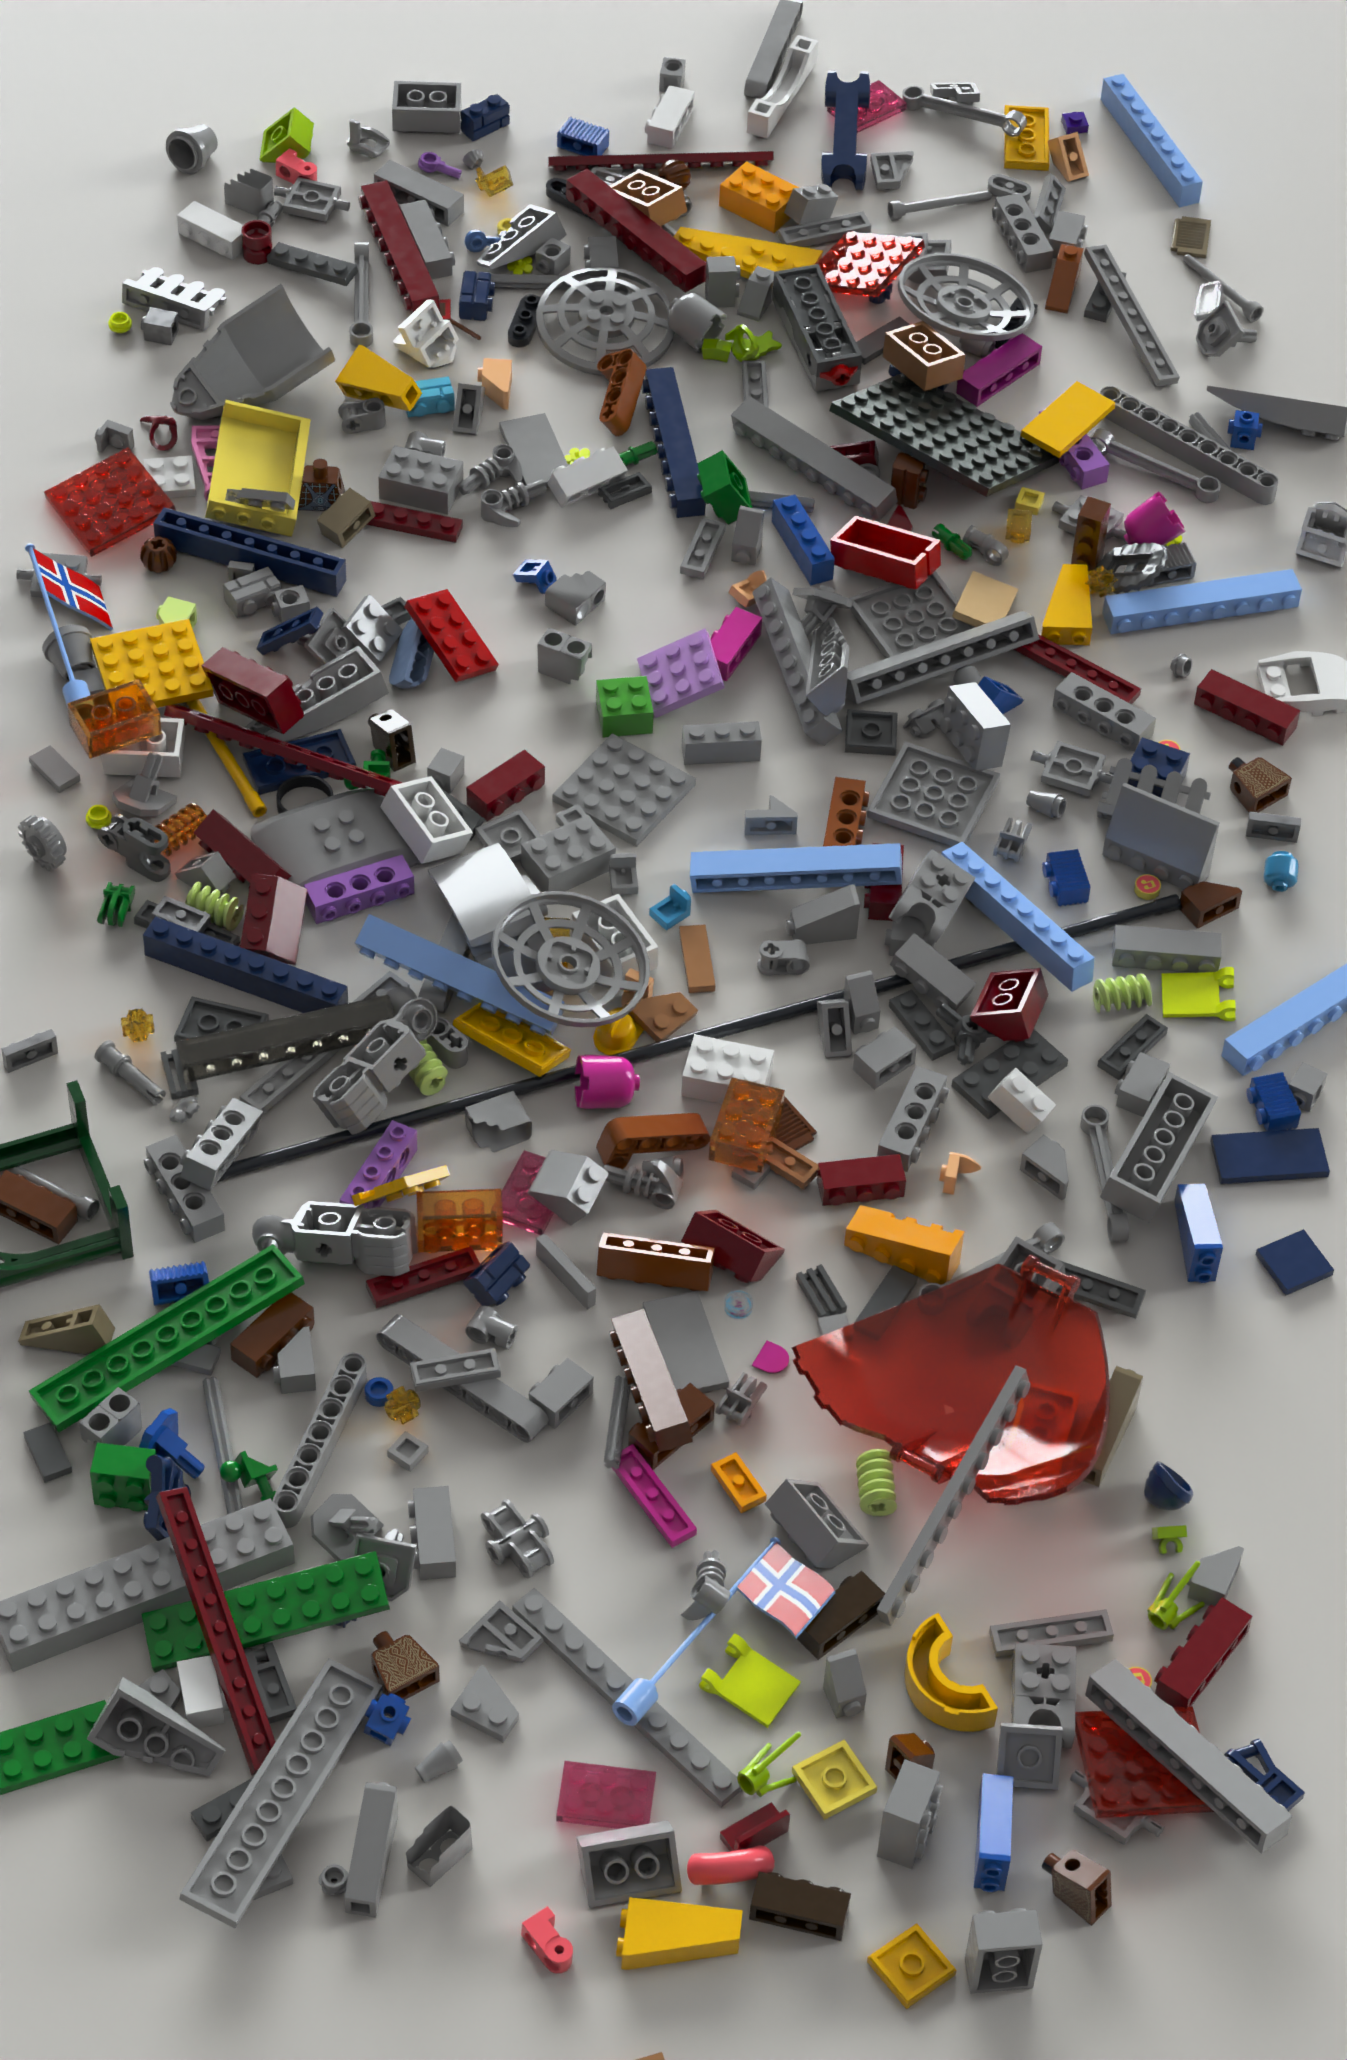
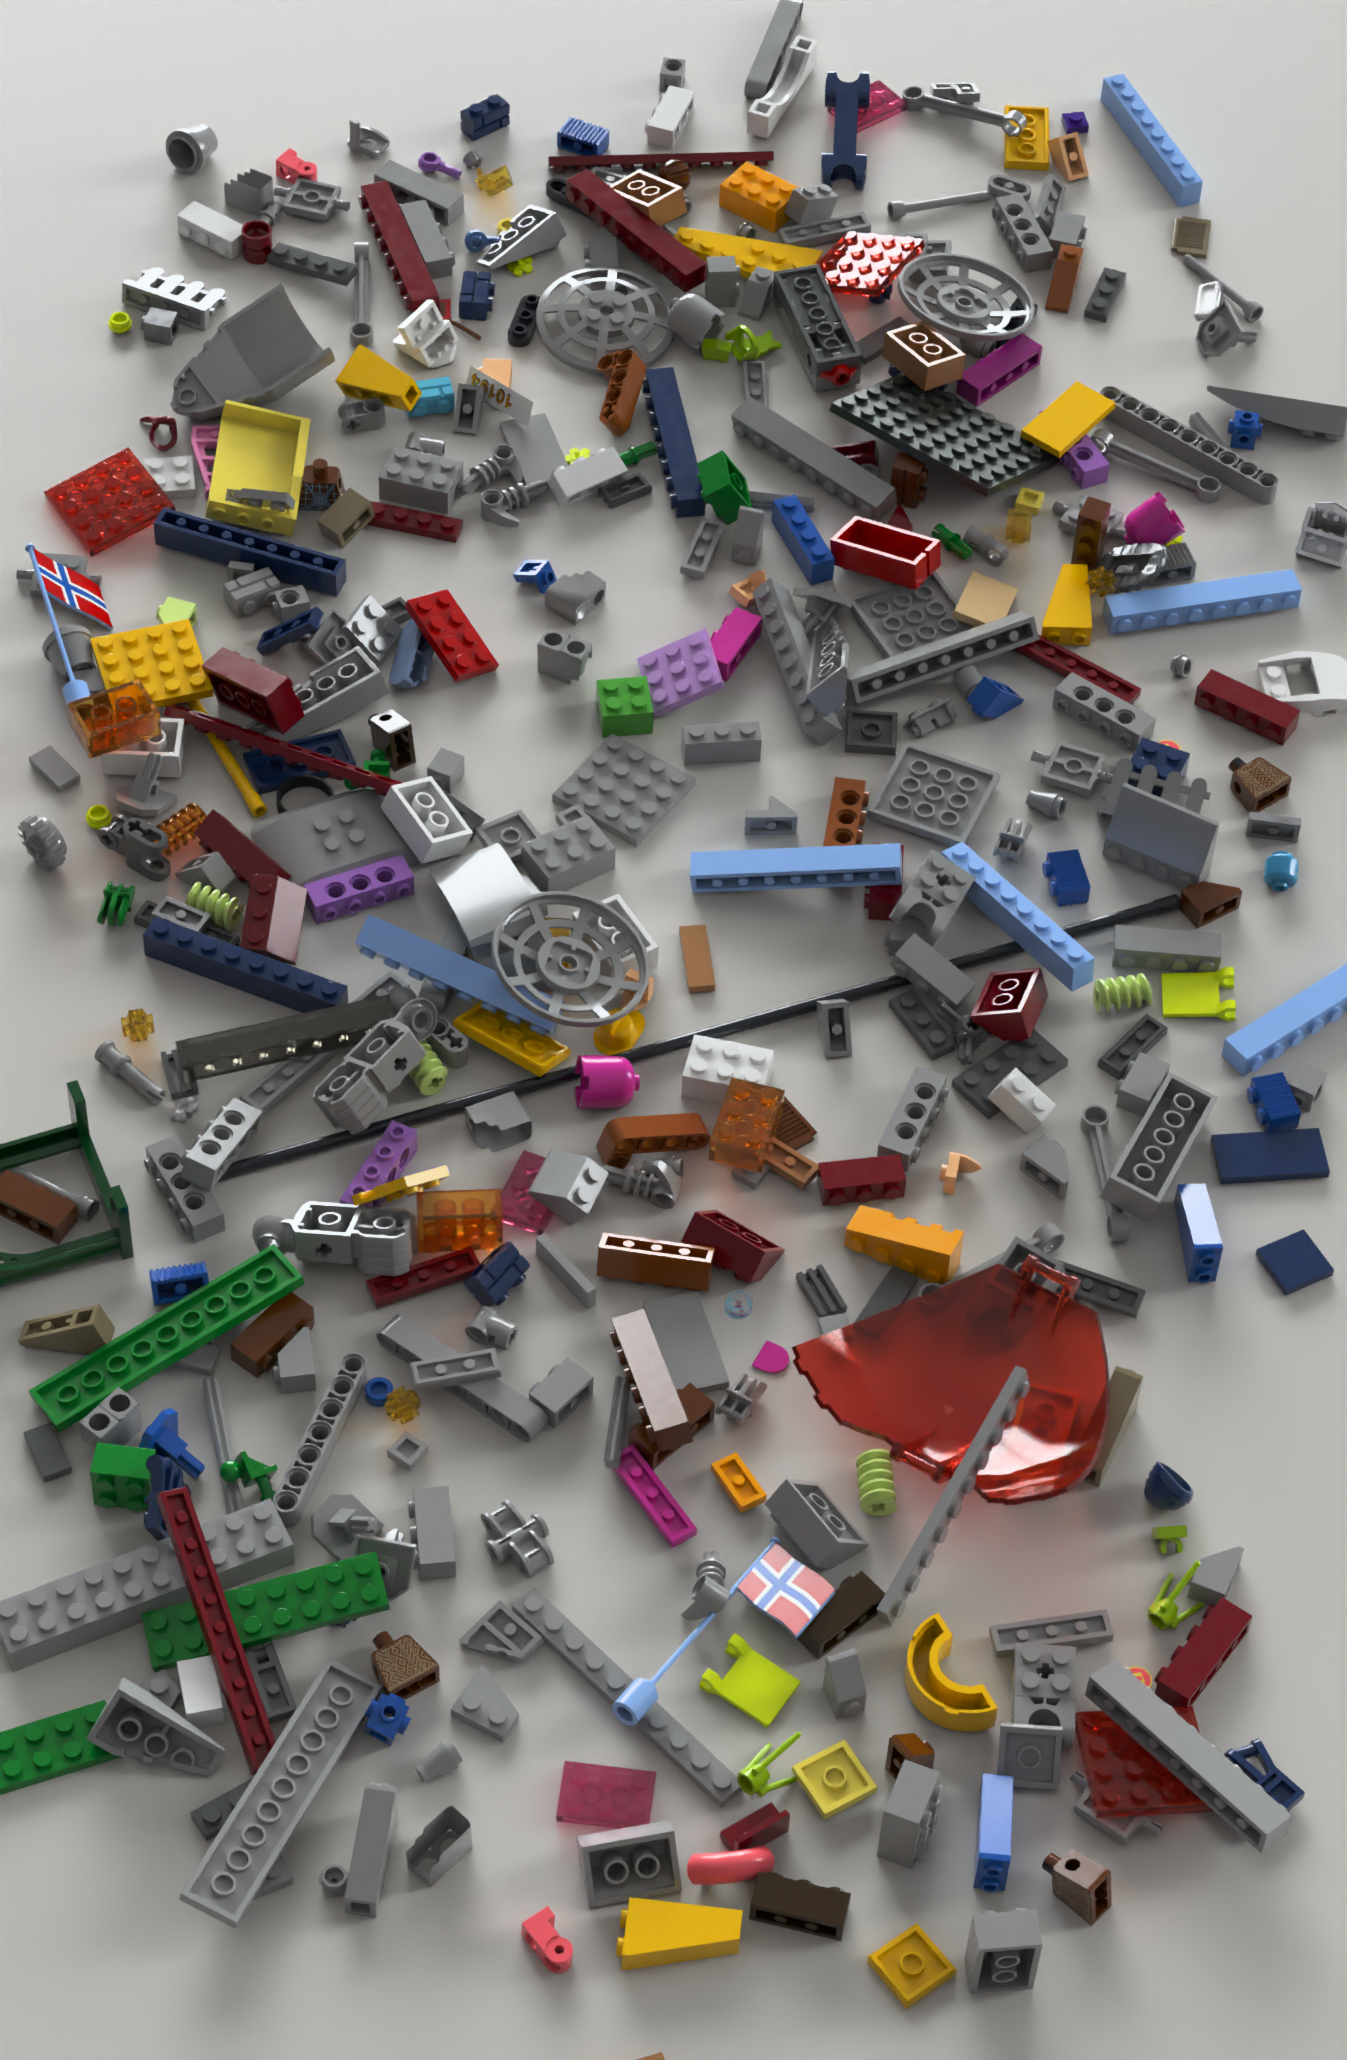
(29, 1050): flat silver plate -> none
(115, 435): light grey bracket -> none
(158, 554): reddish brown piece -> none
(207, 1017): dark grey tile -> none
(289, 131): lime slope -> none
(426, 106): light grey brick -> none
(502, 396): none -> white sticker
(505, 785): dark red brick -> none
(537, 281): light grey axle -> none
(553, 257): light grey brick -> none
(623, 874): light grey bracket -> none
(663, 1014): medium nougat wing -> none
(672, 908): dark azure bracket -> none
(746, 230): none -> light grey plate
(785, 957): light grey piece -> none
(826, 918): light grey slope -> none
(863, 1002): light grey slope -> none
(884, 1057): light grey brick -> none
(890, 168): light grey wing -> none
(975, 726): light grey brick -> none
(1131, 315): light grey plate -> none
(1147, 887): tile -> none

